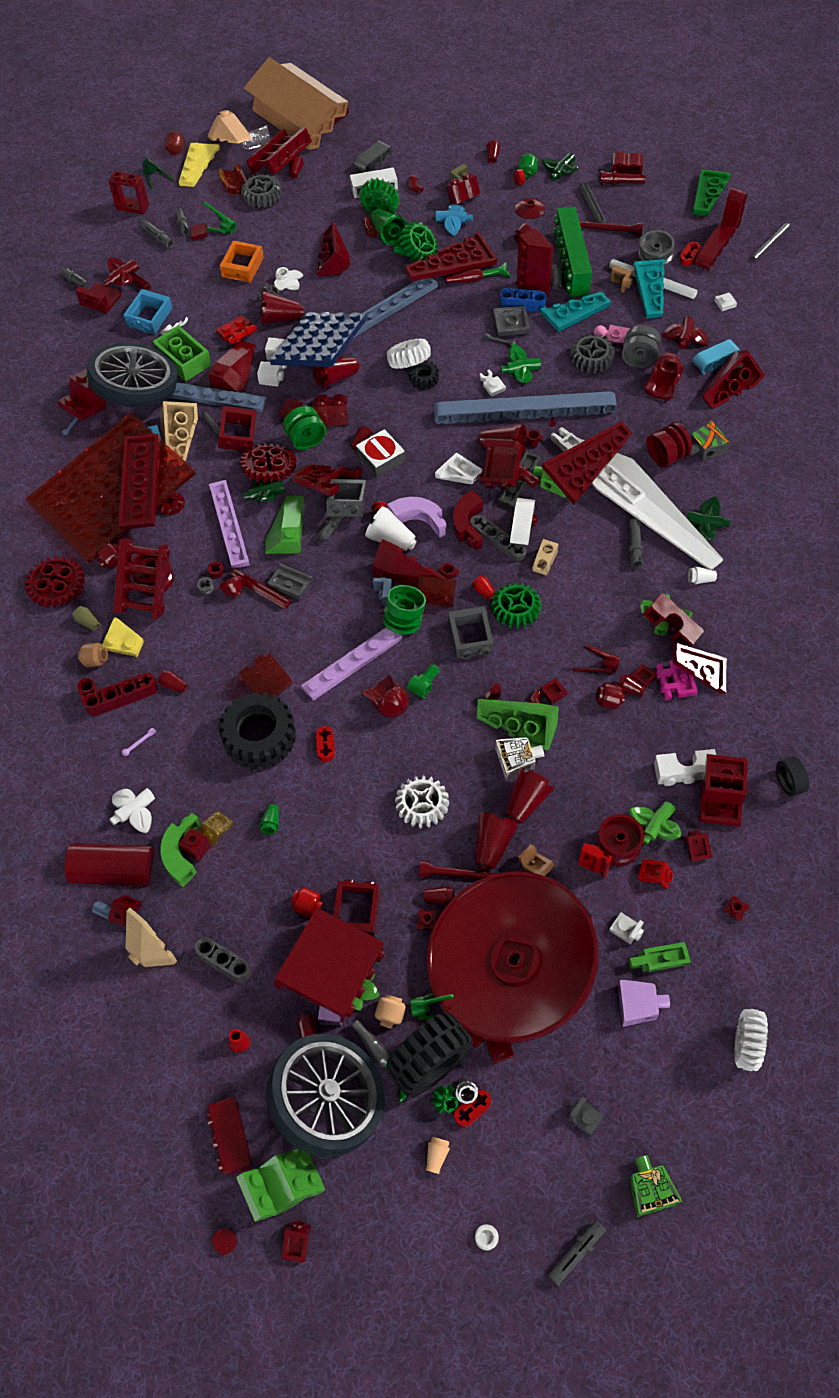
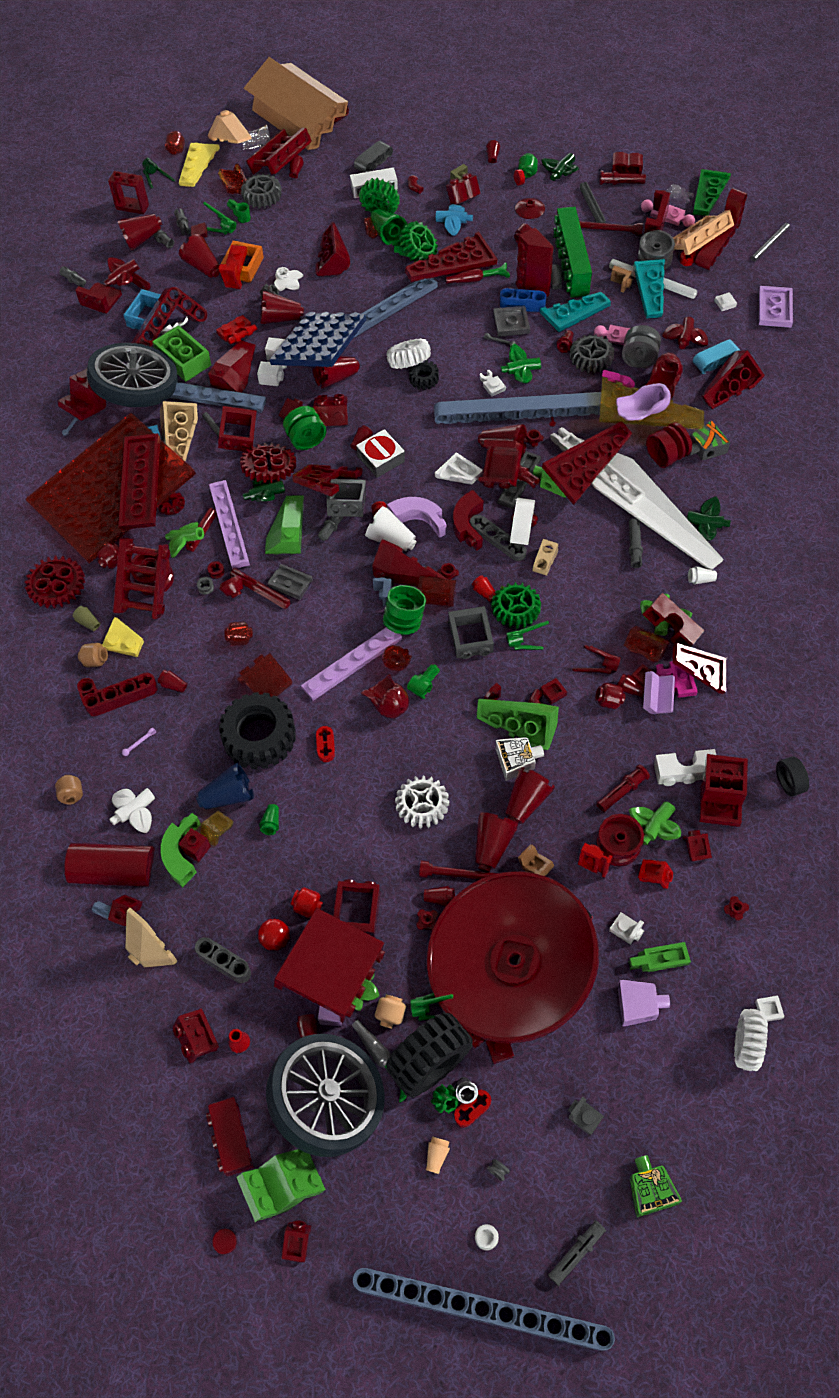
(68, 789): none -> medium nougat head
(139, 229): none -> dark red cone
(171, 304): none -> dark red beam
(185, 534): none -> bright green plant
(194, 1035): none -> dark red bracket
(199, 255): none -> dark red cone
(205, 523): none -> dark red axle
(226, 789): none -> dark blue cone
(232, 269): none -> red bracket
(238, 633): none -> clear red head
(240, 210): none -> green axle
(273, 934): none -> red hair
(392, 654): none -> clear red hair
(471, 1300): none -> sand blue beam
(498, 1169): none -> dark grey bush
(515, 638): none -> green plant
(565, 341): none -> dark red cone
(616, 377): none -> dark pink plate
(629, 782): none -> dark red pin
(644, 402): none -> lavender hair
(646, 643): none -> clear red brick
(658, 693): none -> lavender panel
(660, 204): none -> dark red panel
(674, 216): none -> bright pink plate
(677, 193): none -> clear plate
(685, 415): none -> clear yellow wing
(703, 232): none -> light nougat fence
(771, 1007): none -> white plate
(775, 306): none -> lavender plate

